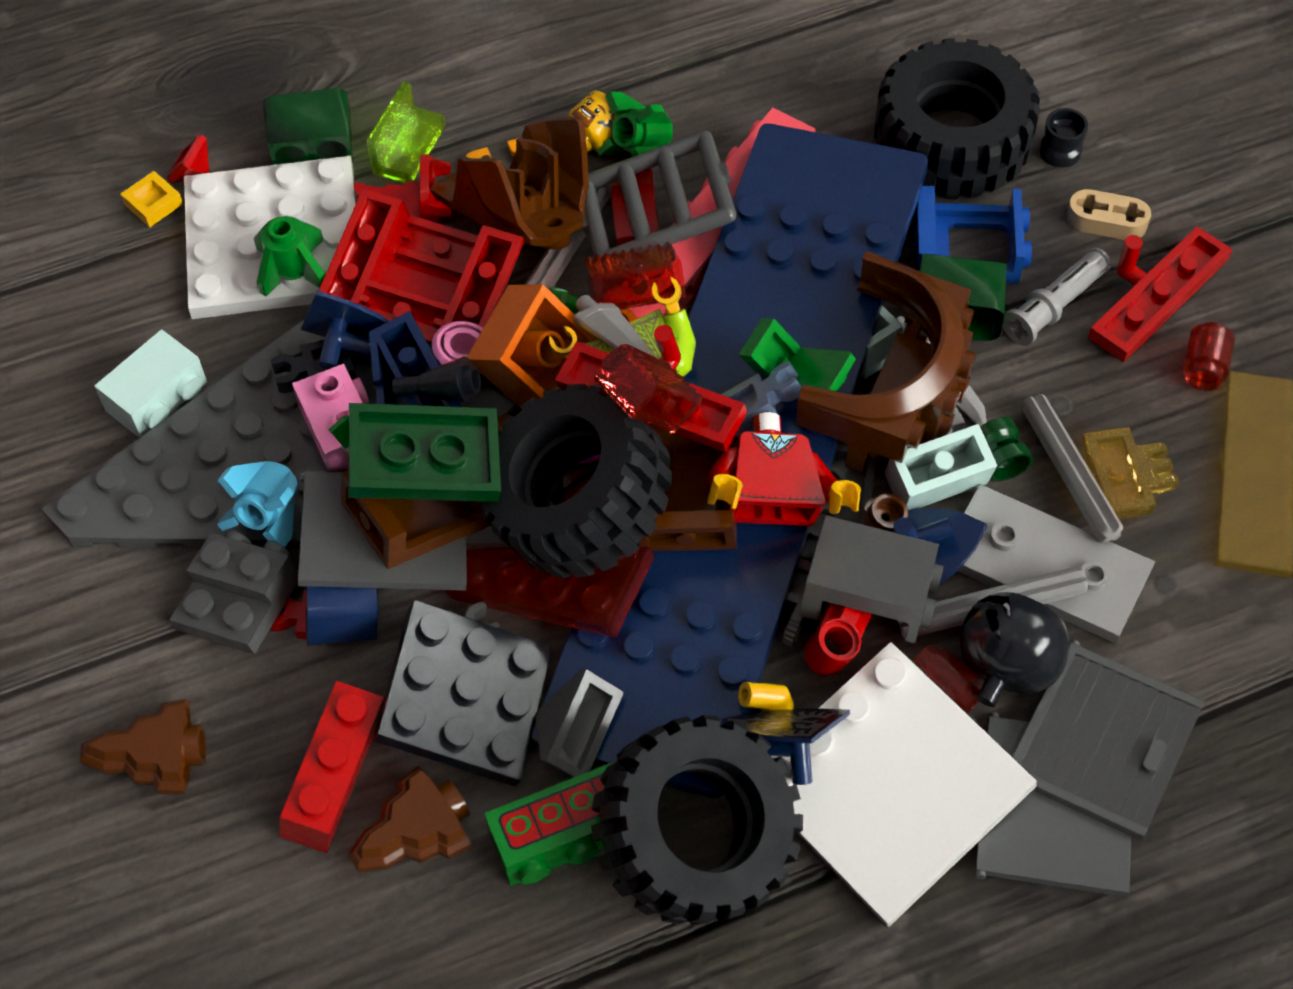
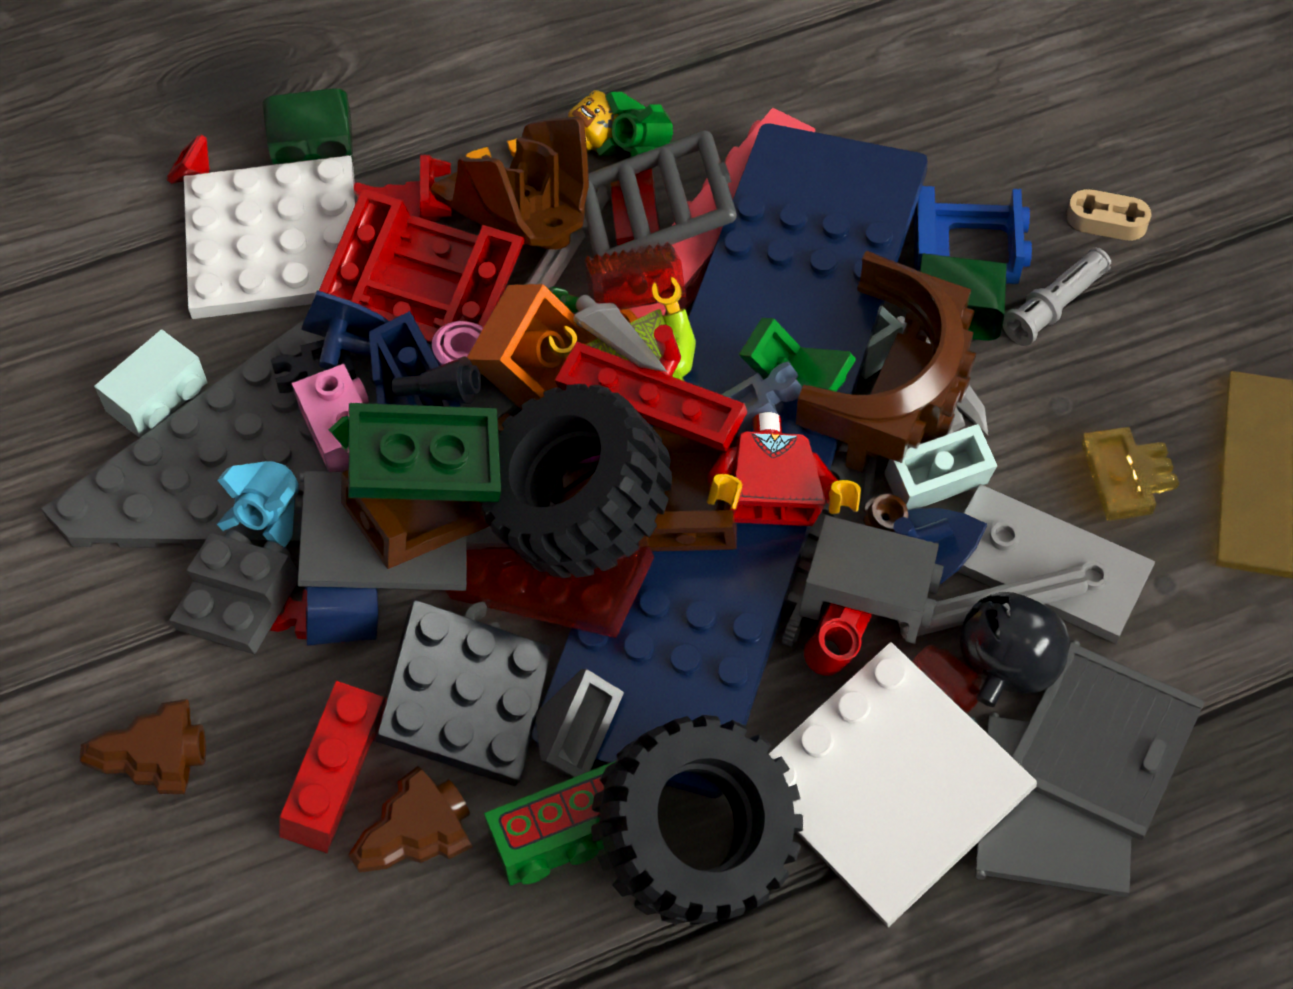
(151, 199): yellow plate -> none
(287, 253): green brick -> none
(402, 136): clear neon green panel -> none
(647, 388): clear red brick -> none
(765, 696): yellow arm -> none
(792, 733): shield -> none
(966, 80): black tyre -> none
(1010, 454): dark green wheel -> none
(1063, 137): black wheel -> none
(1072, 468): light grey axle -> none
(1158, 292): red plate -> none
(1208, 356): clear red brick -> none

